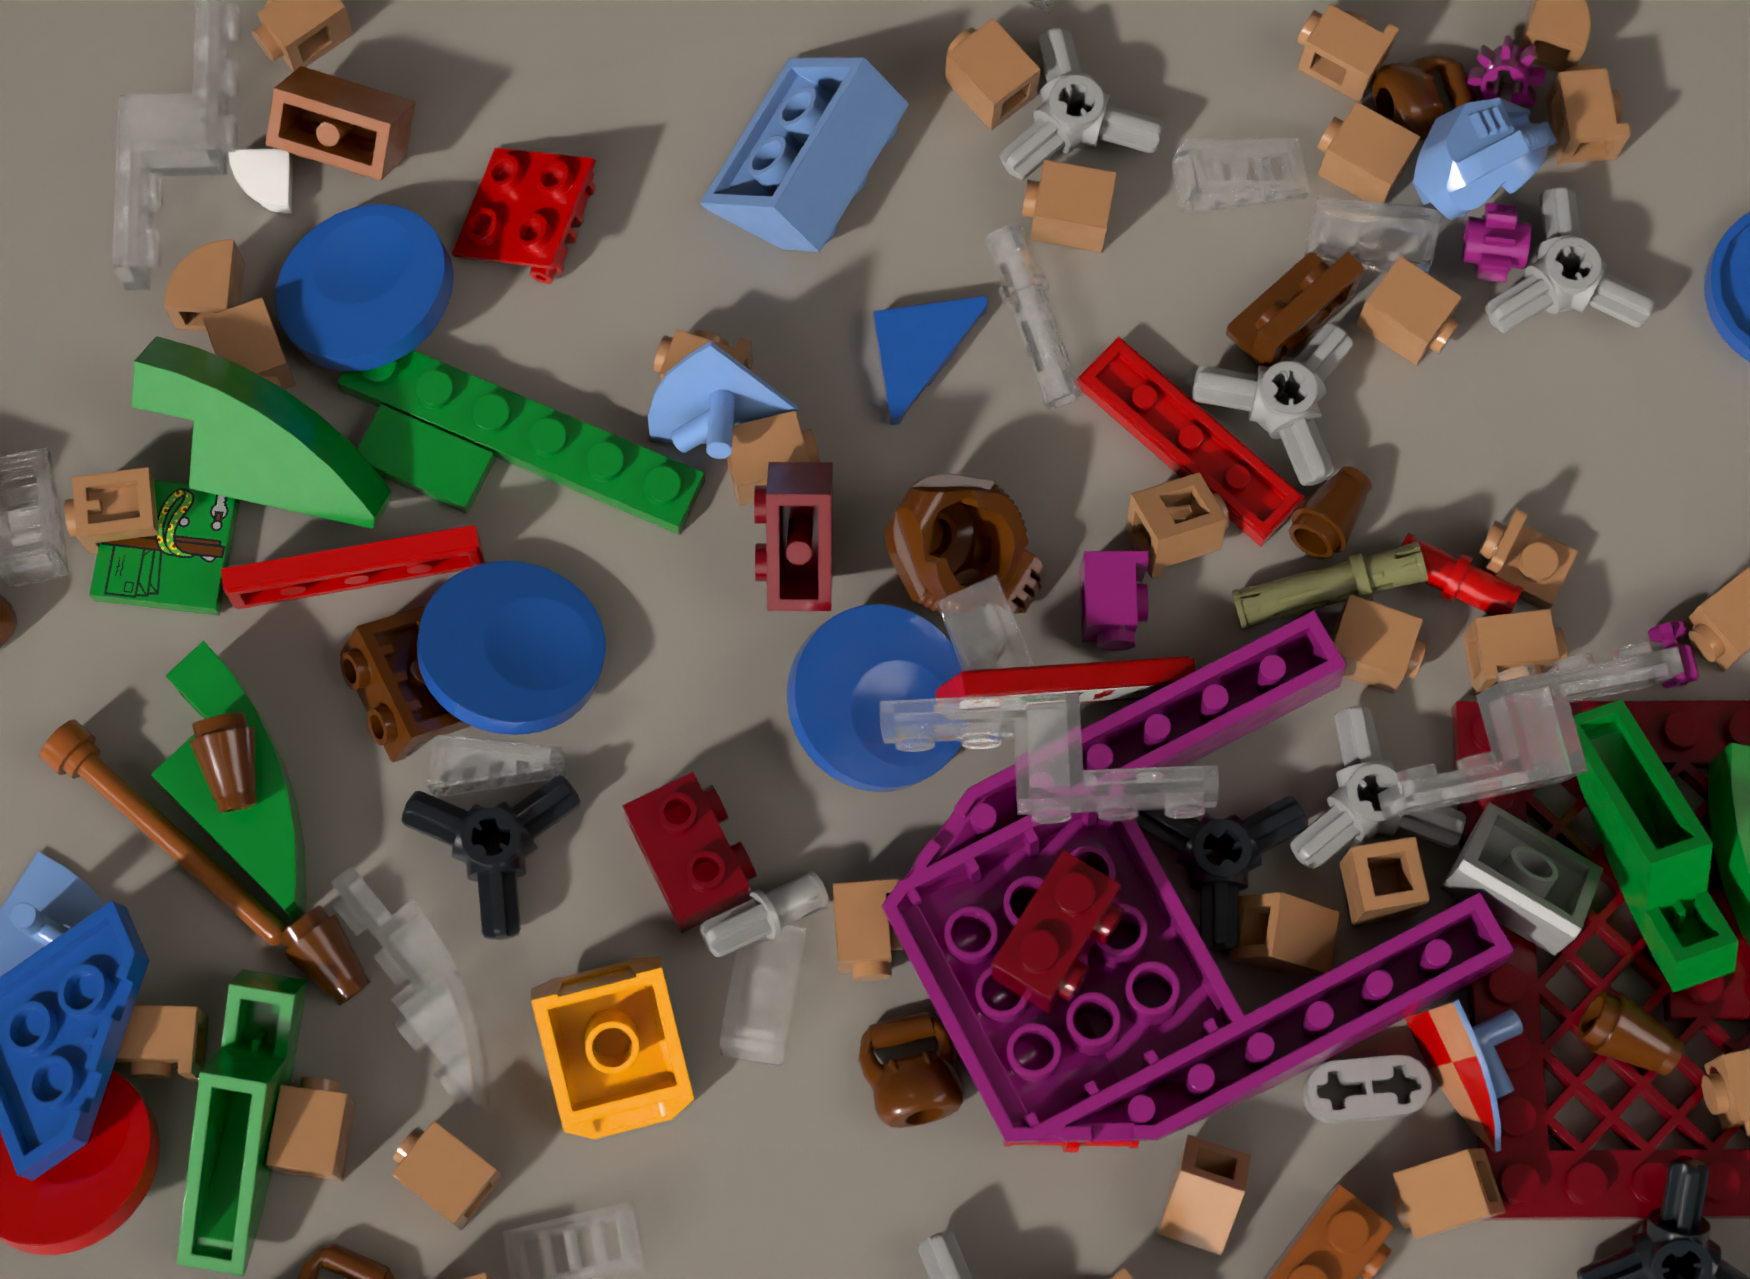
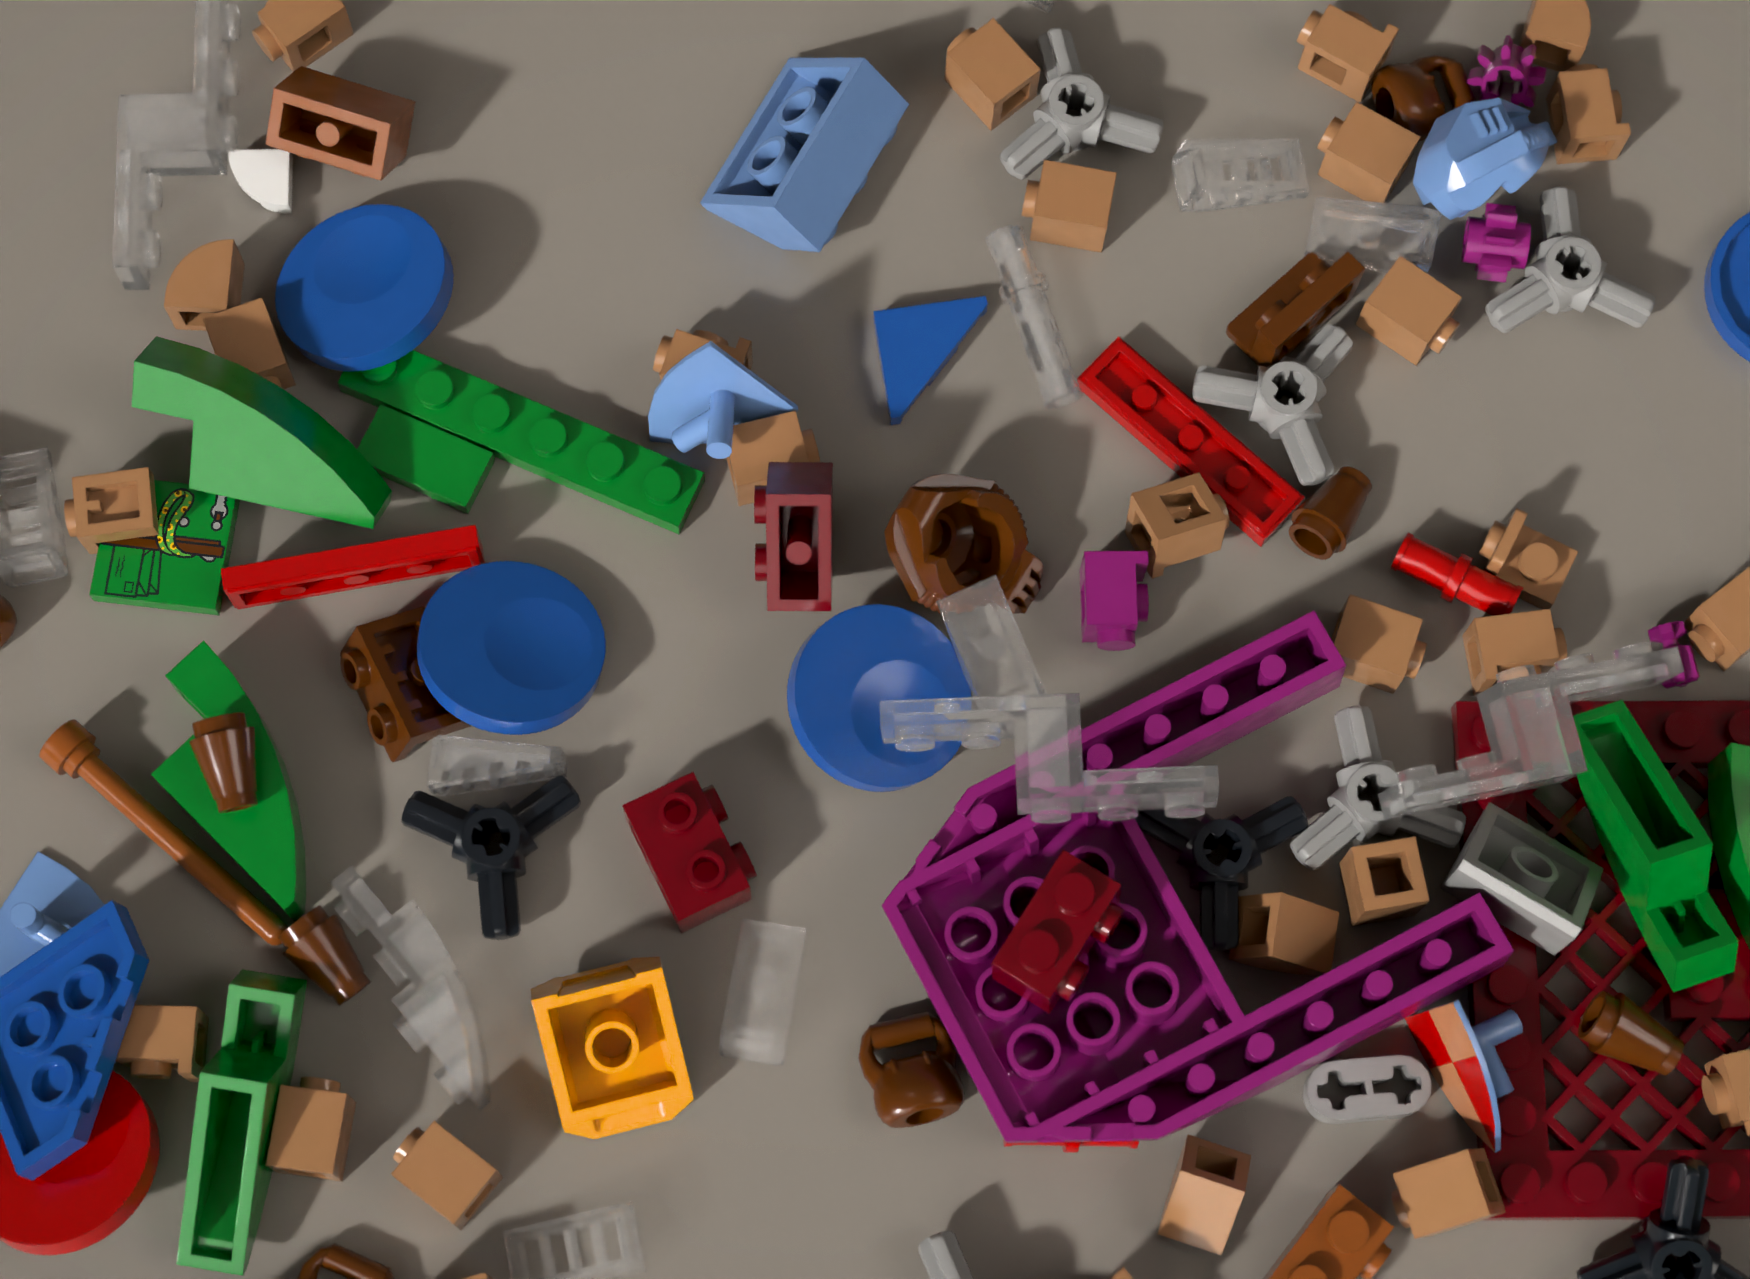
(527, 210): red hinge -> none
(764, 914): light grey axle -> none
(864, 930): medium nougat brick -> none
(1091, 680): red tile -> none
(1330, 585): olive pin -> none

